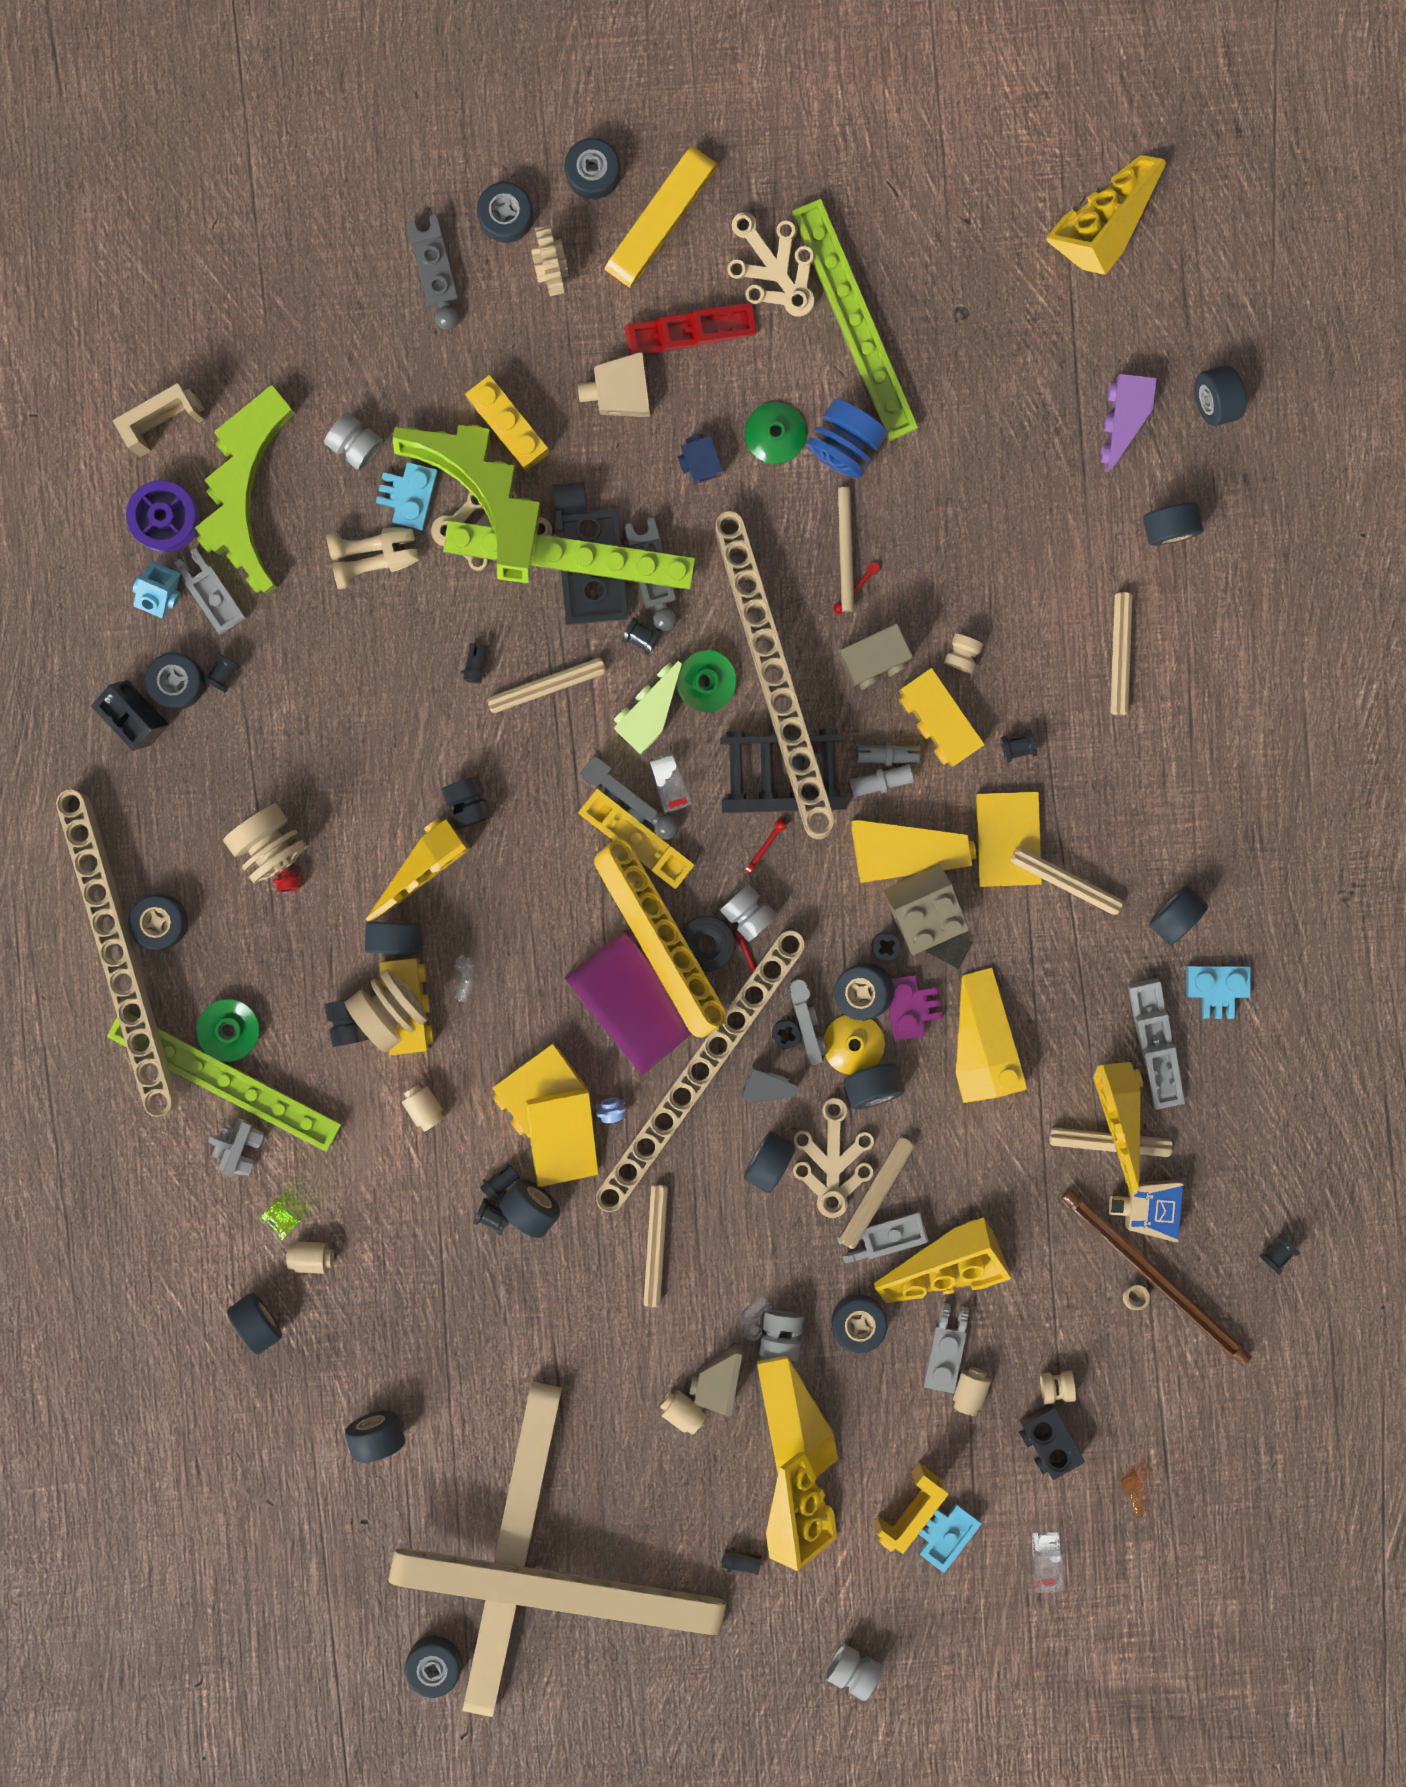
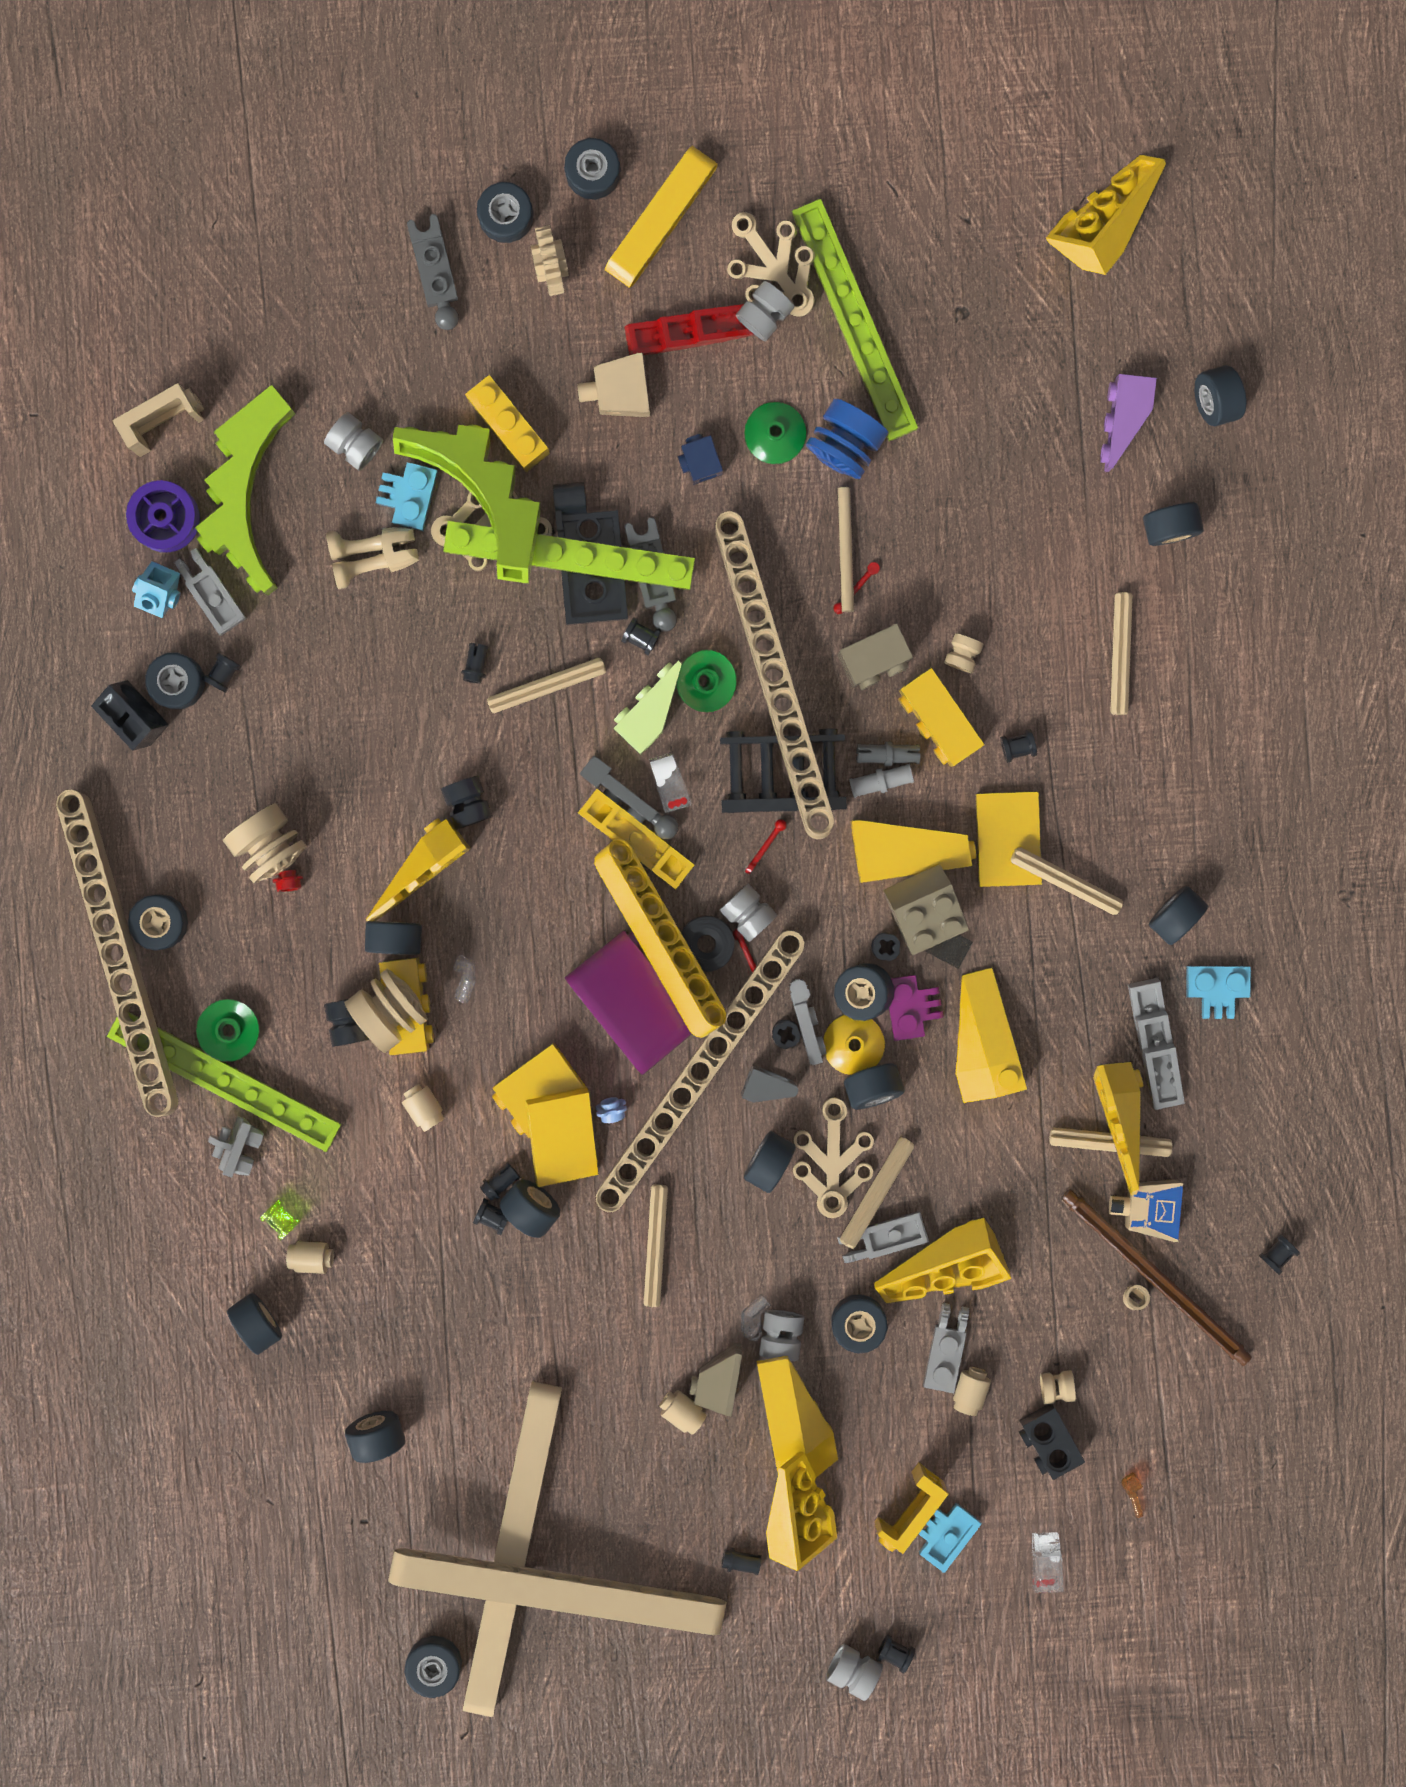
(765, 310): none -> light grey wheel
(895, 1654): none -> black bush

